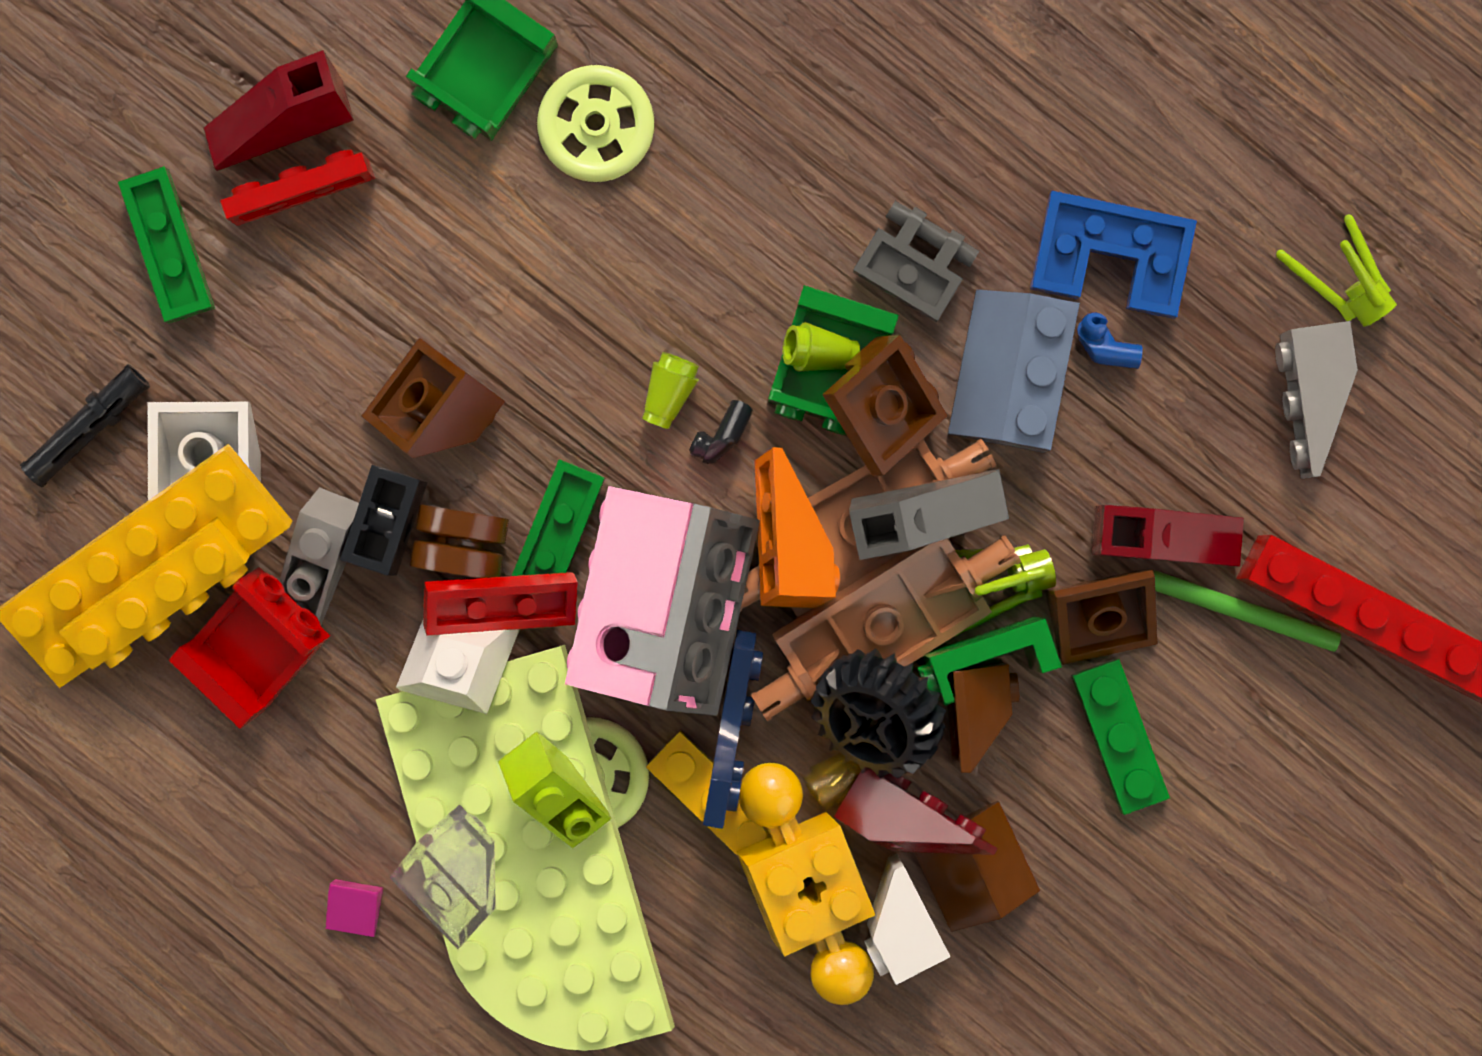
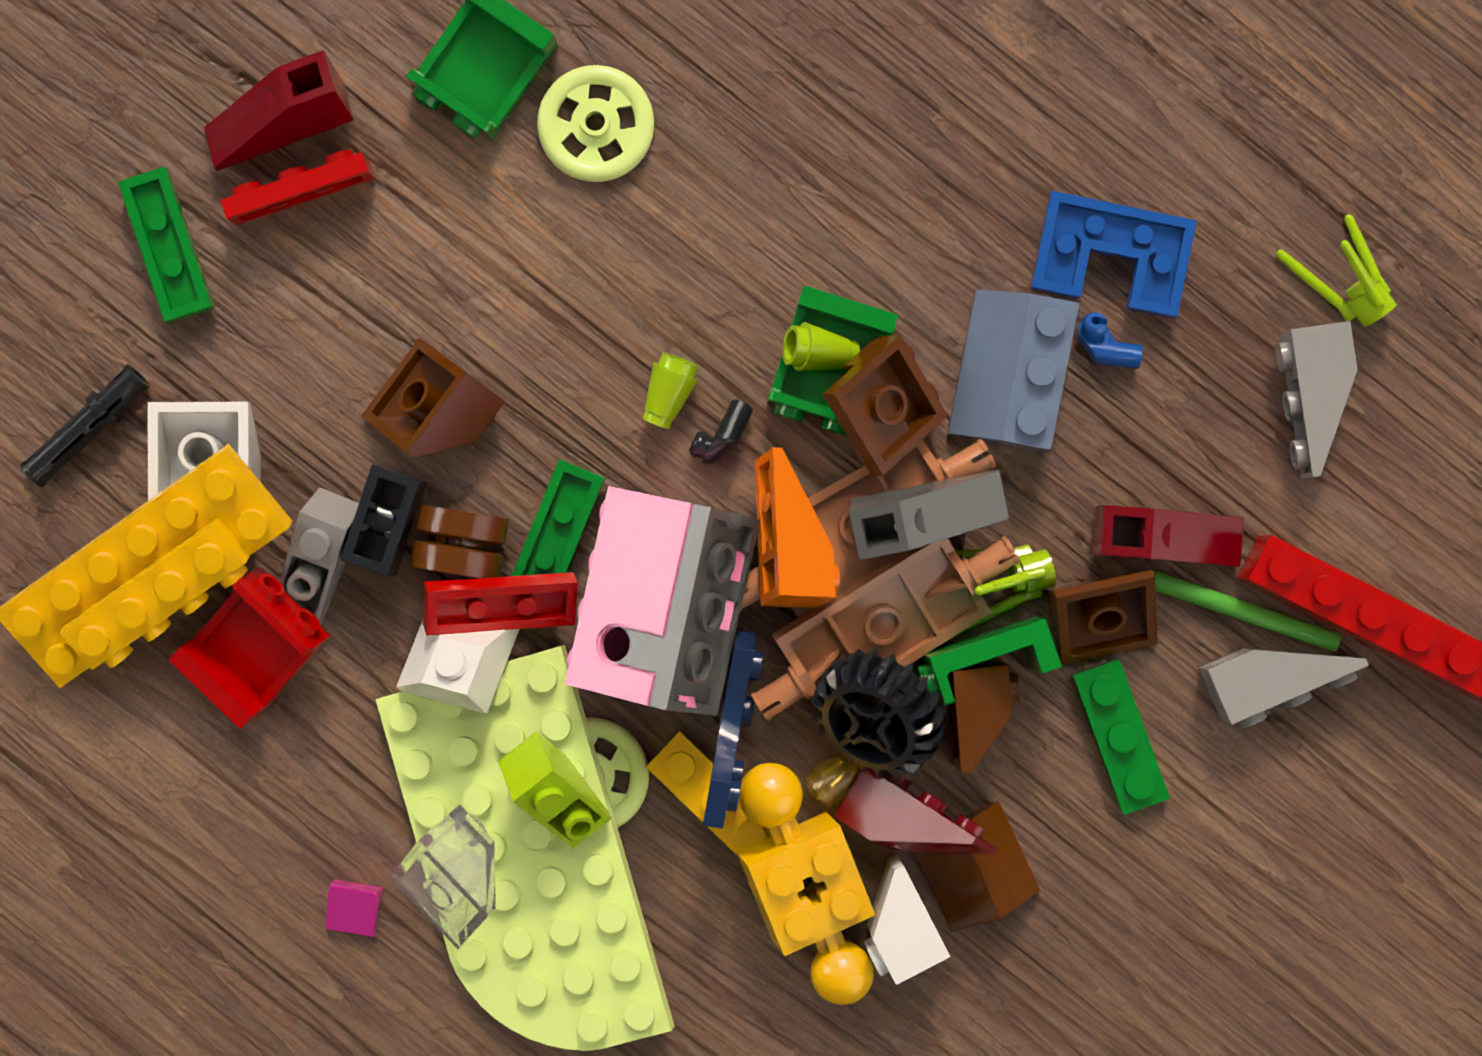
(910, 274): dark grey plate -> none
(1257, 680): none -> light grey slope

